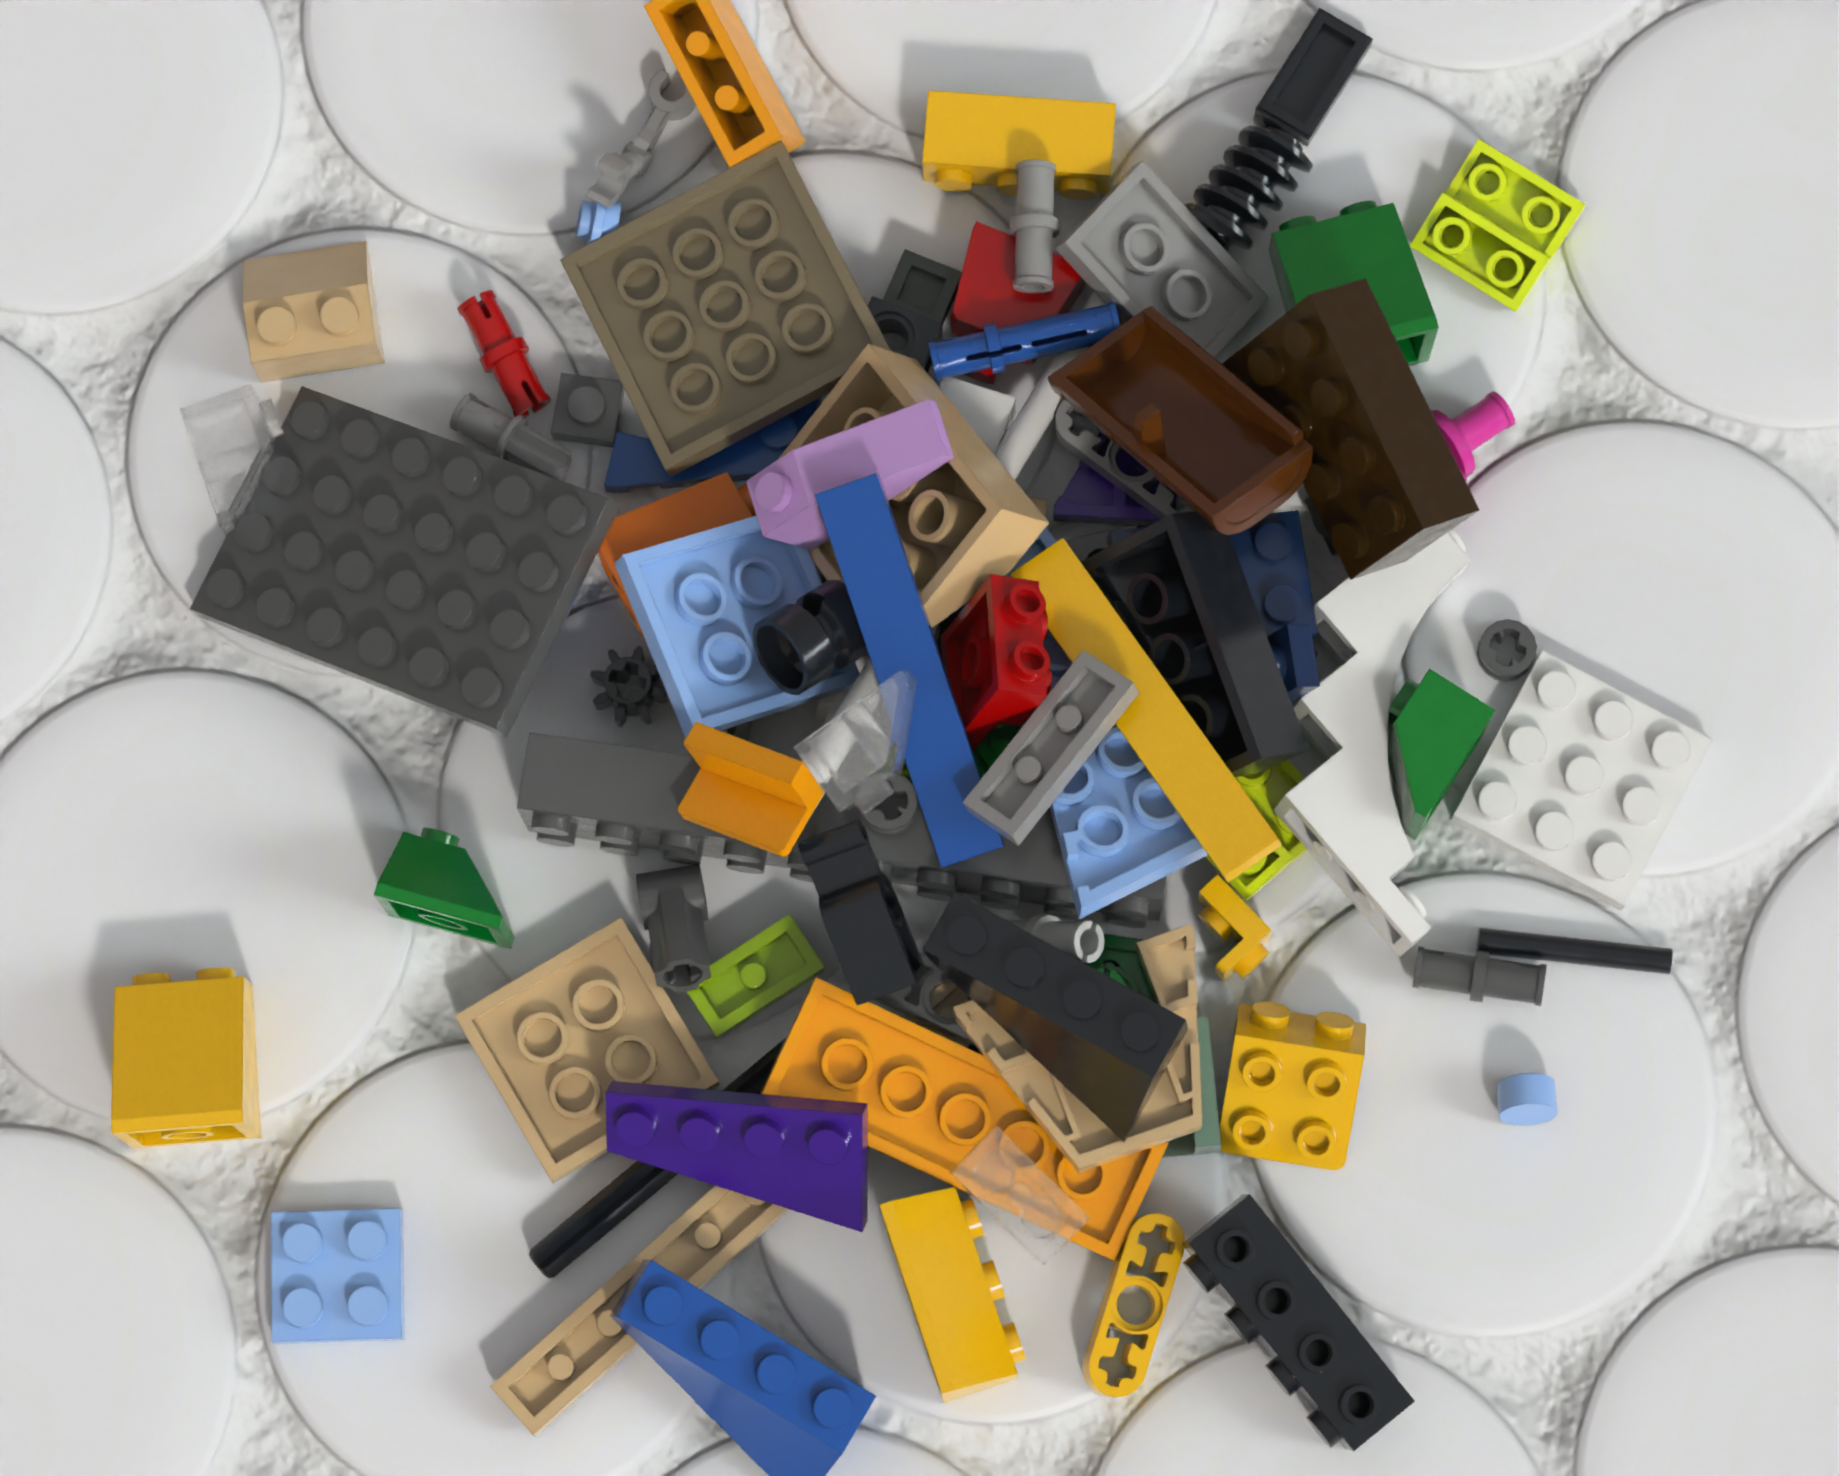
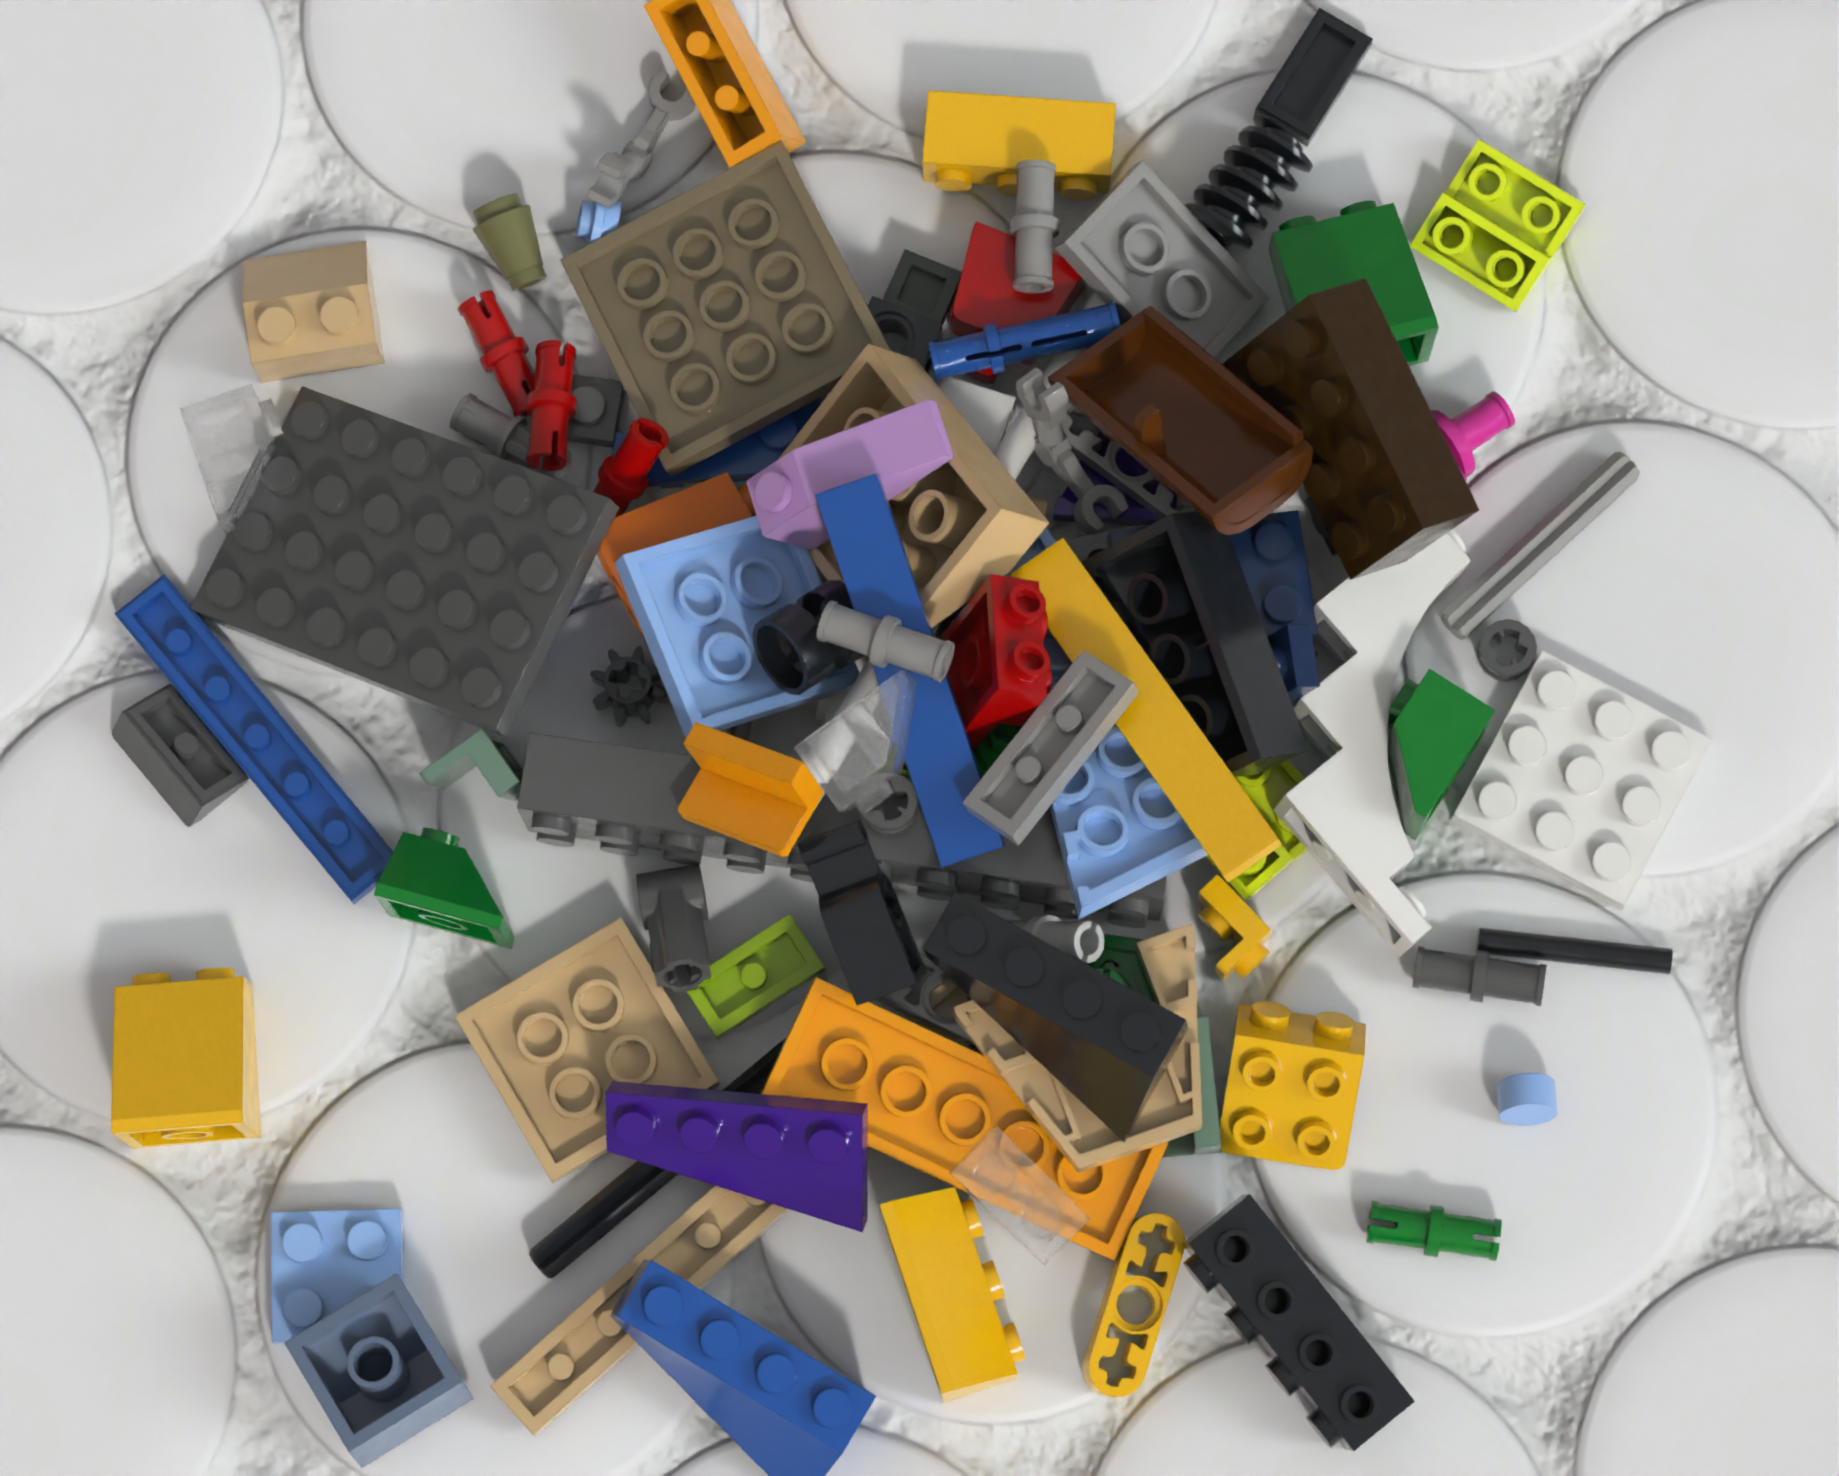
(178, 754): none -> dark grey slope
(257, 737): none -> blue tile
(378, 1371): none -> sand blue slope
(489, 755): none -> sand green panel
(511, 240): none -> olive cone
(551, 405): none -> red pin
(625, 473): none -> red pin
(885, 641): none -> light grey pin
(1054, 449): none -> light grey piece
(1434, 1230): none -> green pin
(1540, 545): none -> light grey axle

